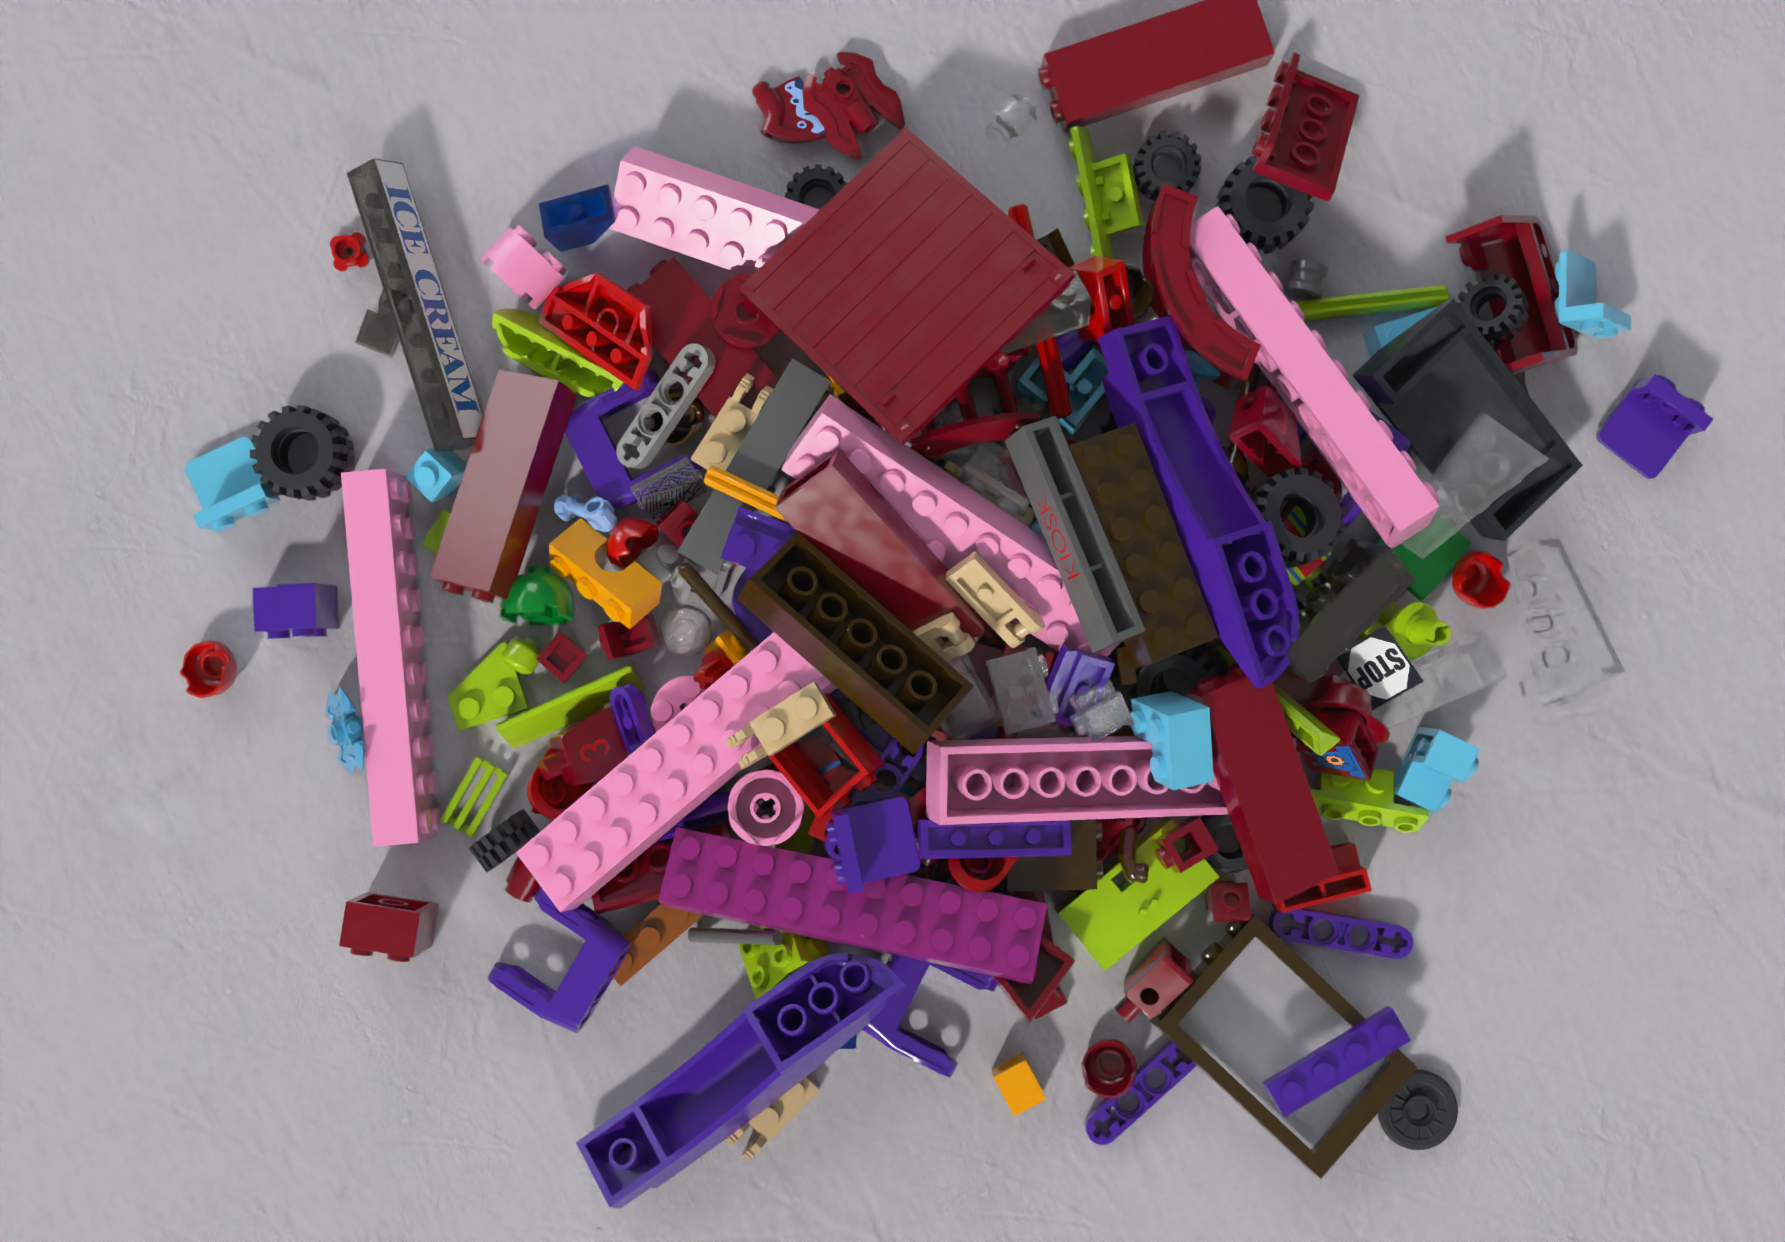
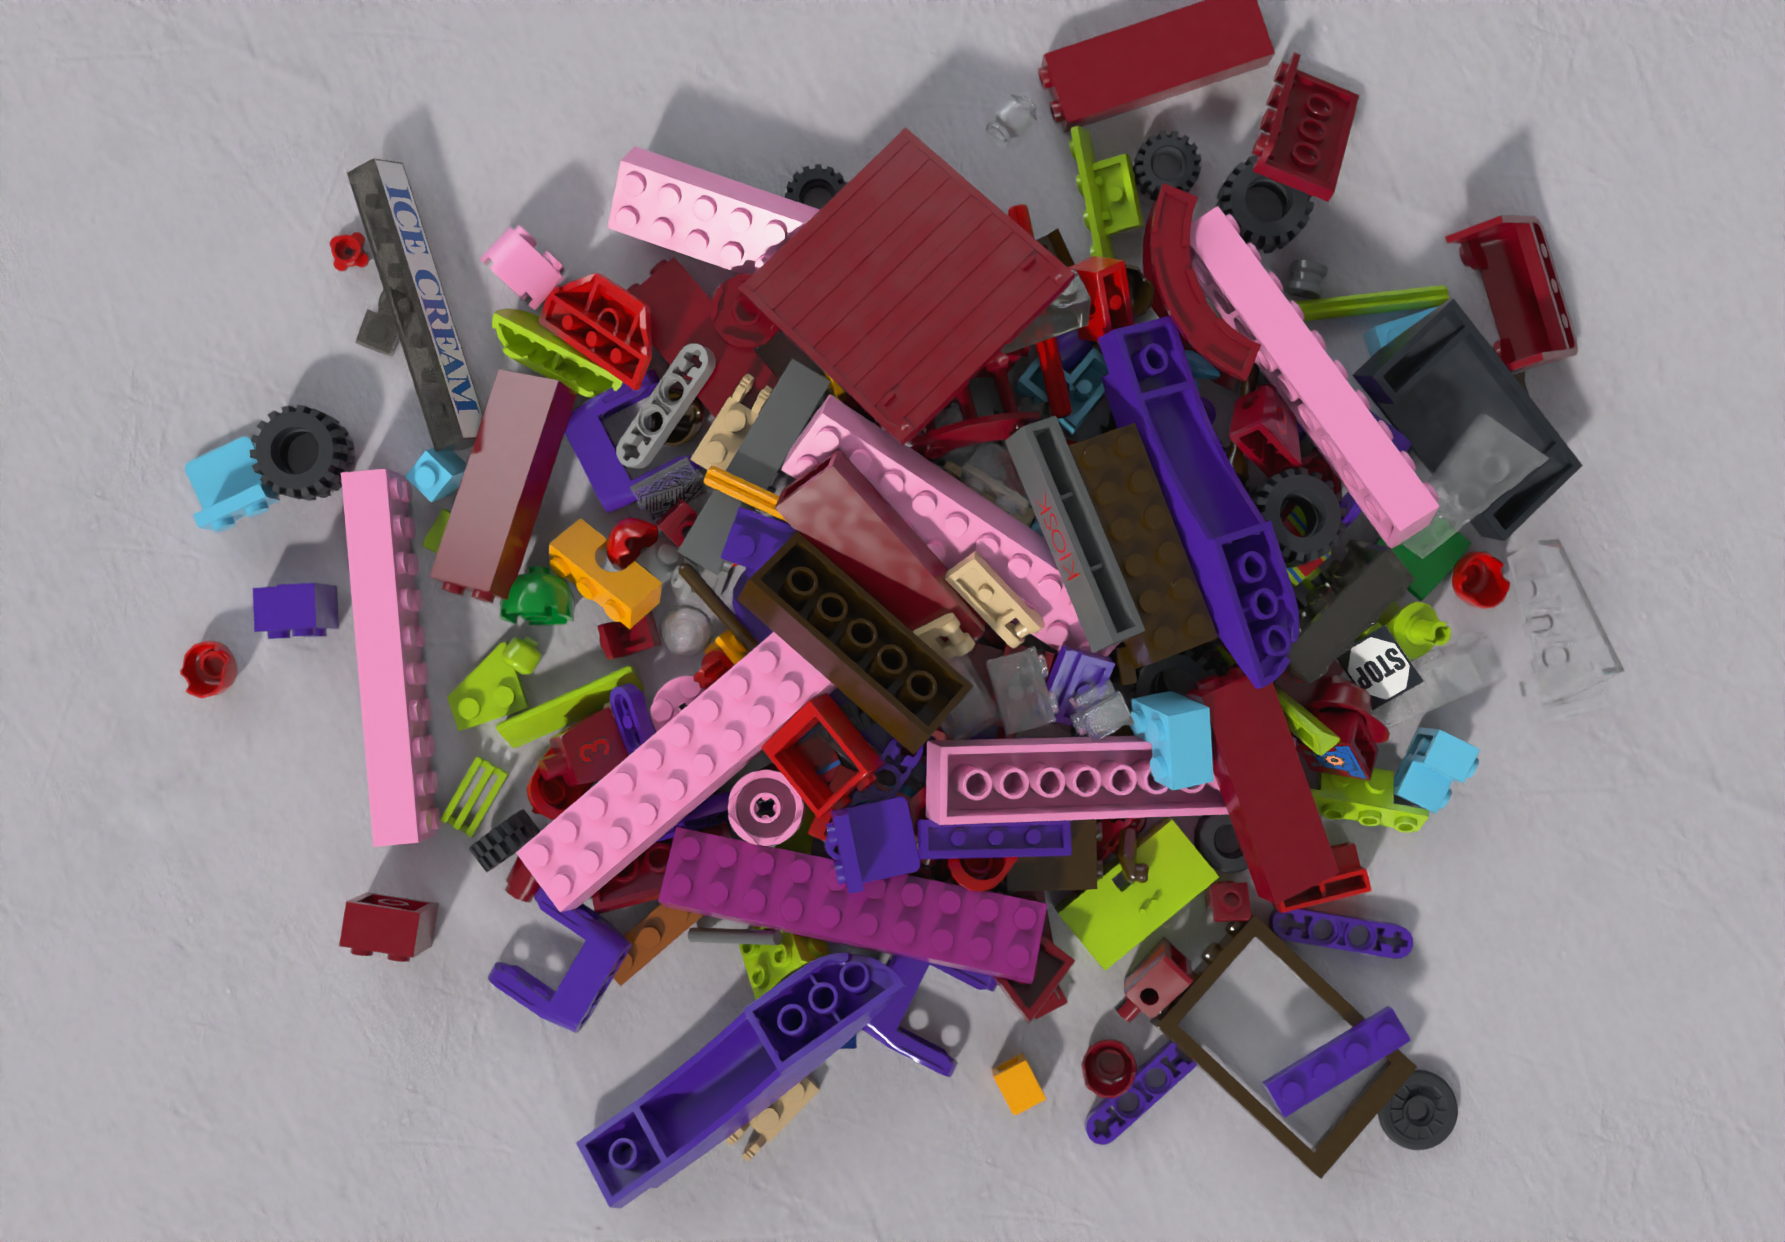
(346, 730): dark azure piece -> none
(562, 657): dark red tile -> none
(577, 218): clear blue slope -> none
(596, 511): light blue bar -> none
(784, 723): tan hinge -> none
(785, 114): dark red arm -> none
(848, 99): dark red piece -> none
(1197, 845): dark red brick -> none
(1495, 288): black tyre -> none
(1577, 303): medium azure bracket -> none
(1652, 425): dark purple bracket -> none

